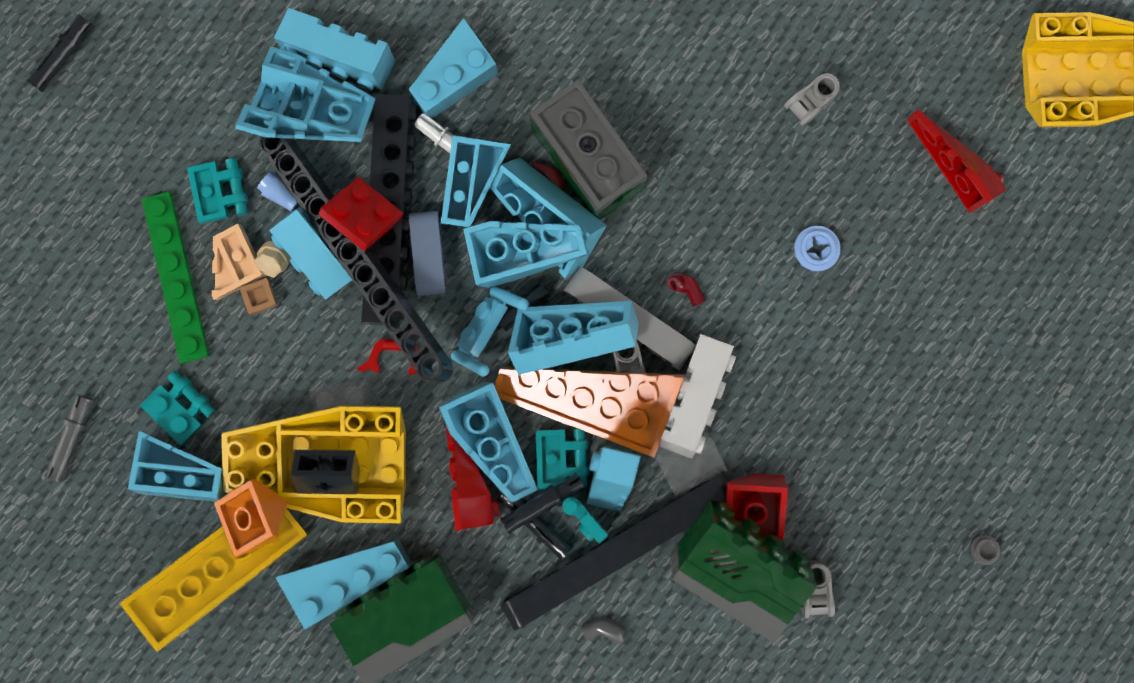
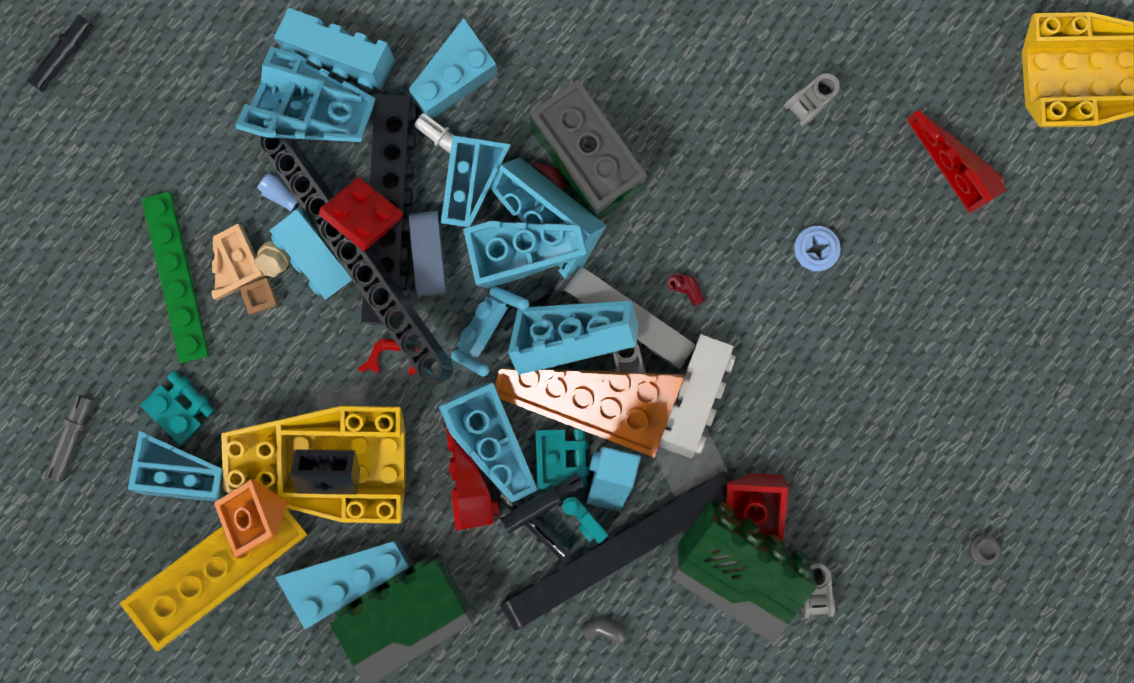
(209, 194): teal plate -> none

